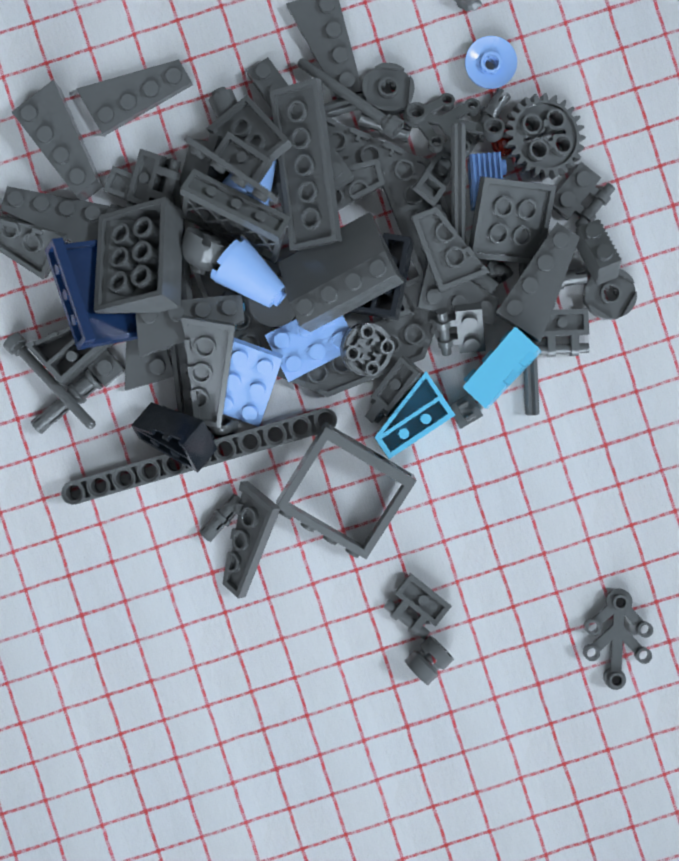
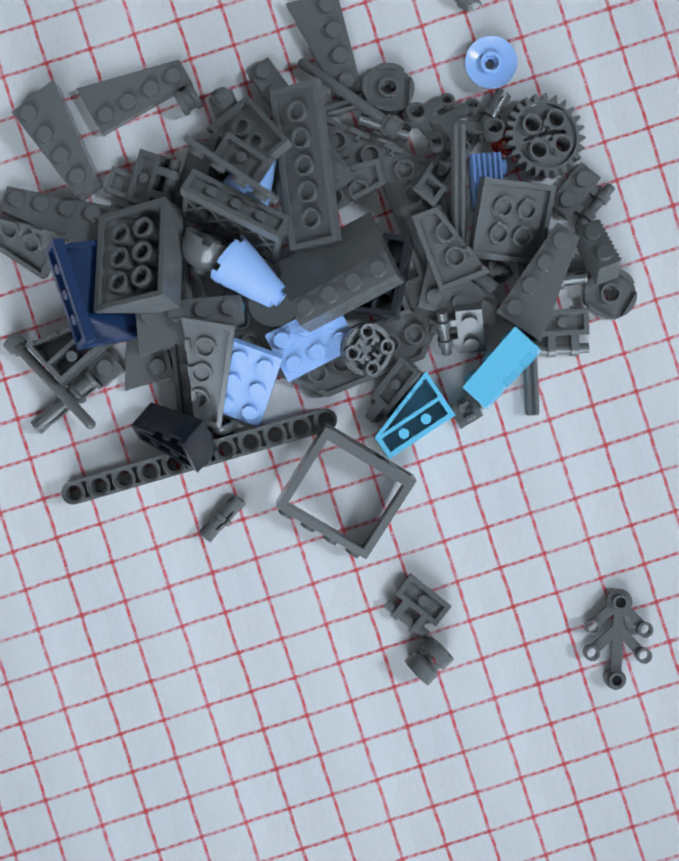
(188, 99): none -> dark grey wheel
(249, 538): dark grey wing -> none

